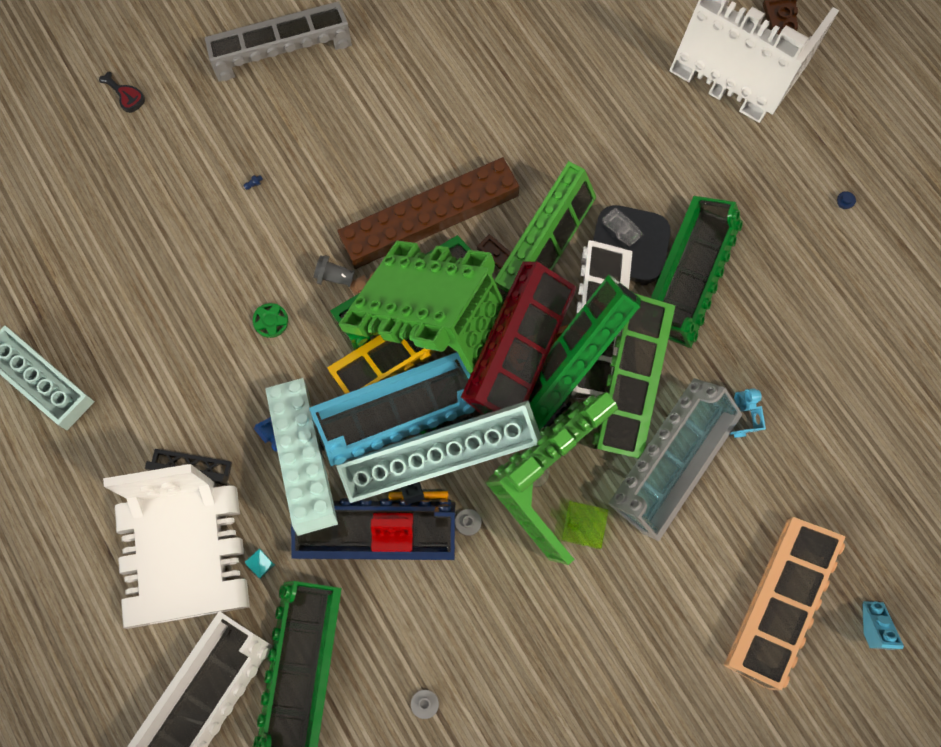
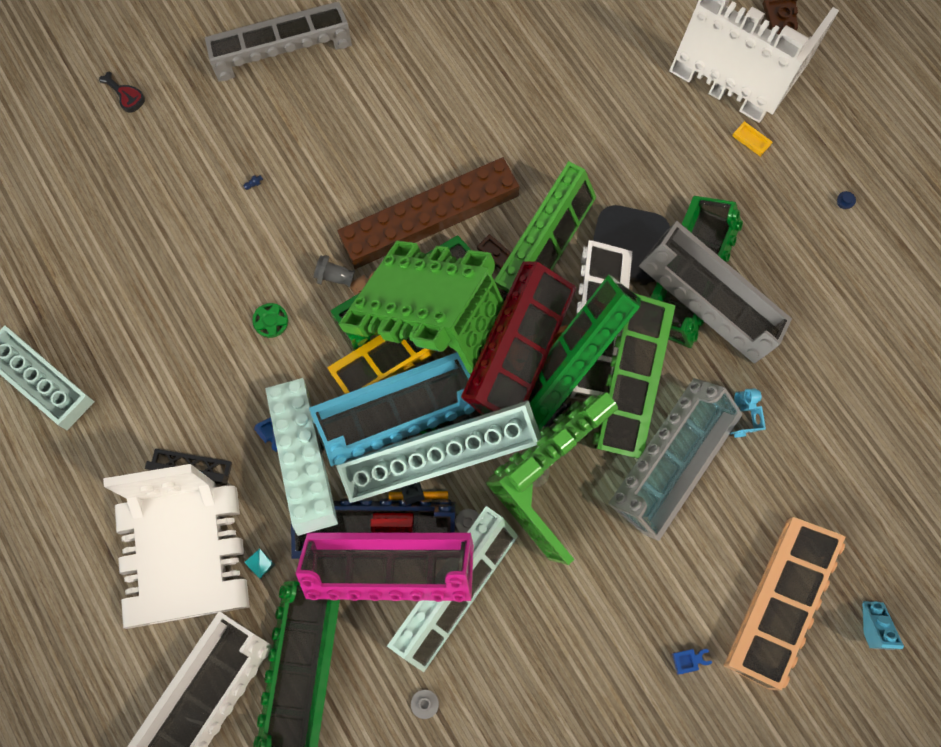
(387, 566): none -> window
(434, 621): none -> light aqua window
(585, 525): clear neon green hinge -> none
(623, 226): clear slope -> none
(688, 662): none -> blue plate
(716, 293): none -> light grey window
(752, 138): none -> yellow tile

